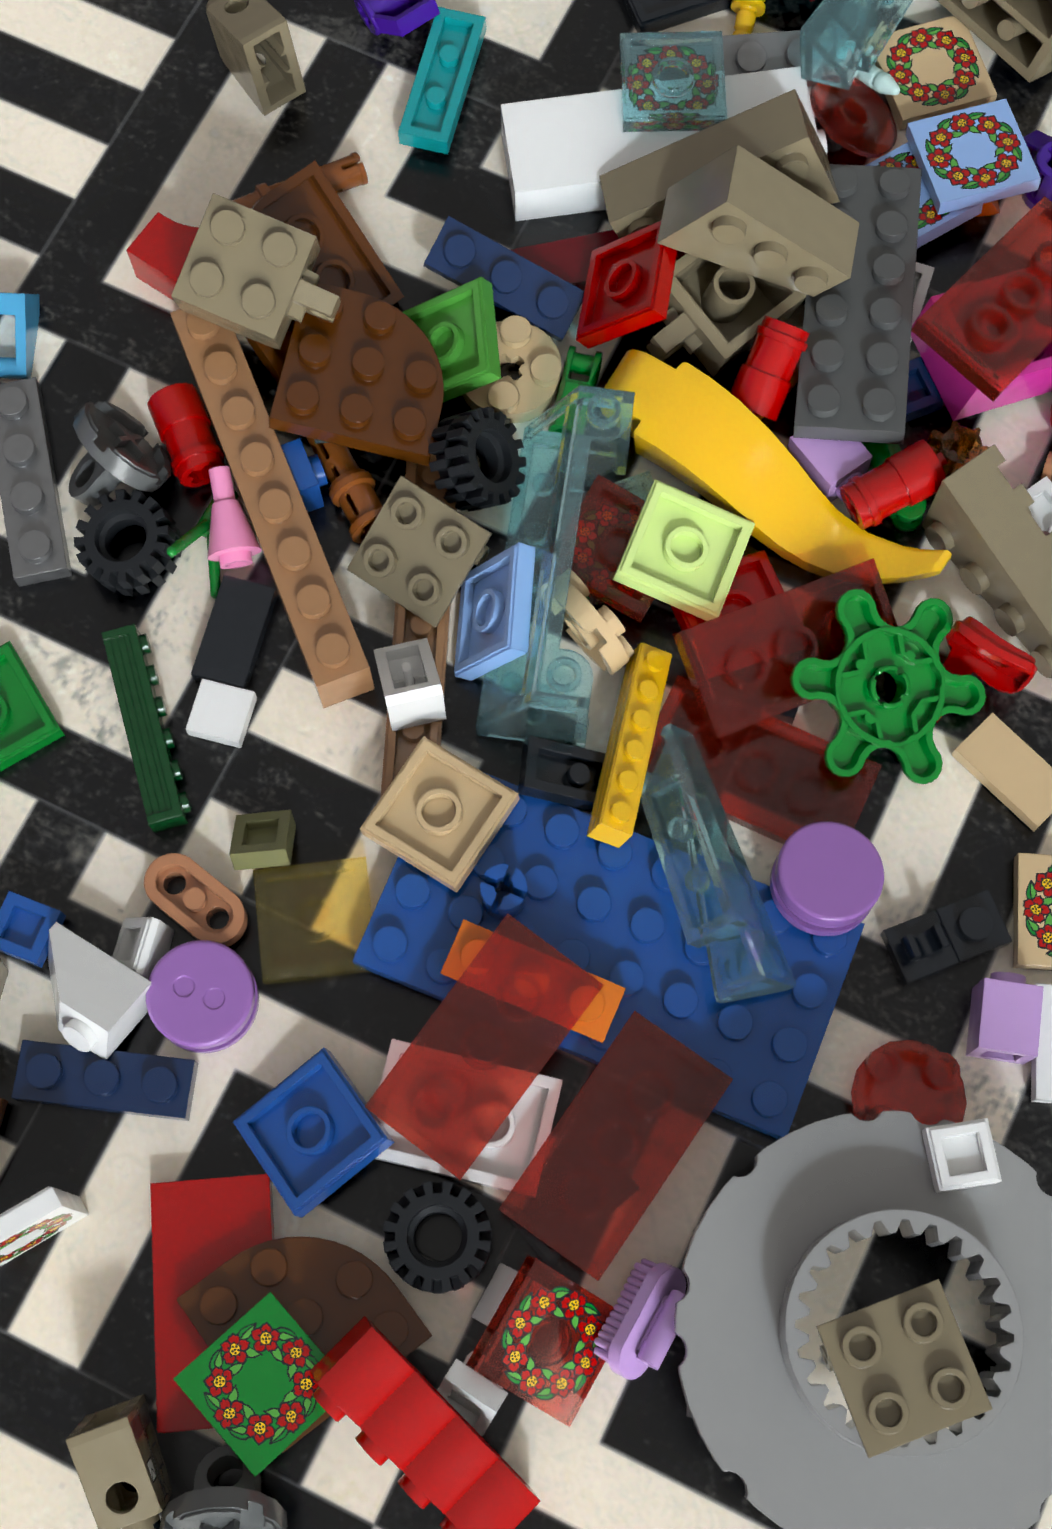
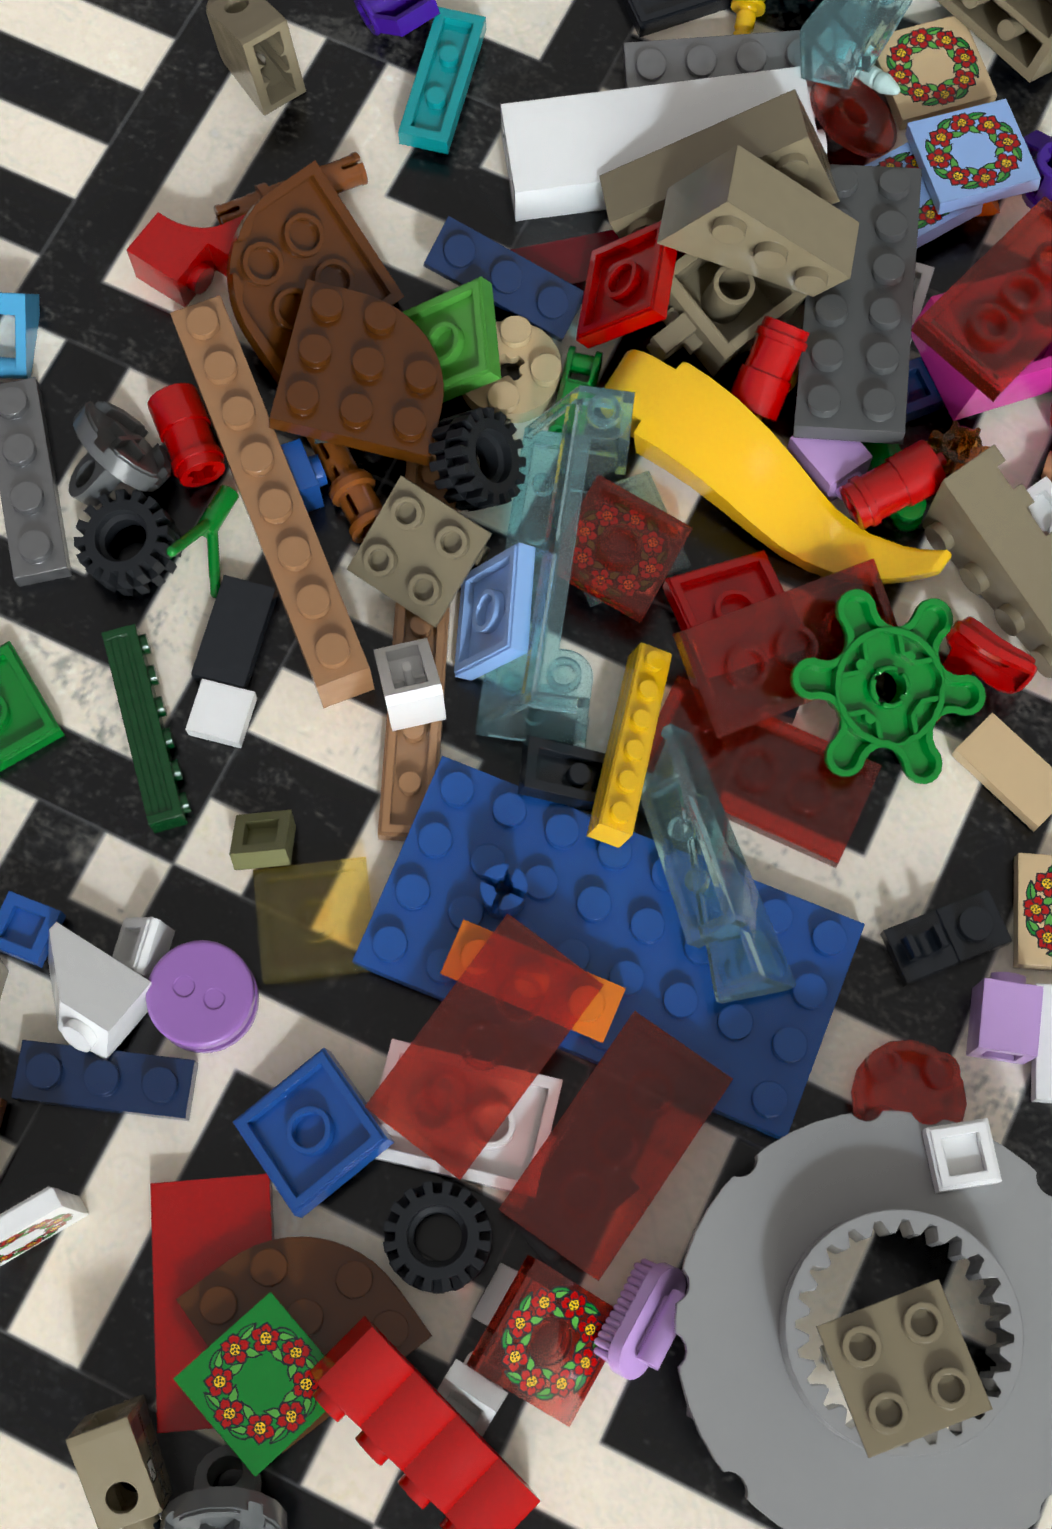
(197, 902): nougat plate -> none
(230, 534): bright pink cone -> none
(252, 274): dark tan hinge -> none
(440, 814): tan tile -> none
(595, 630): tan plate -> none
(672, 81): clear light blue tile -> none
(684, 551): yellowish green tile -> none
(826, 878): medium lavender head -> none

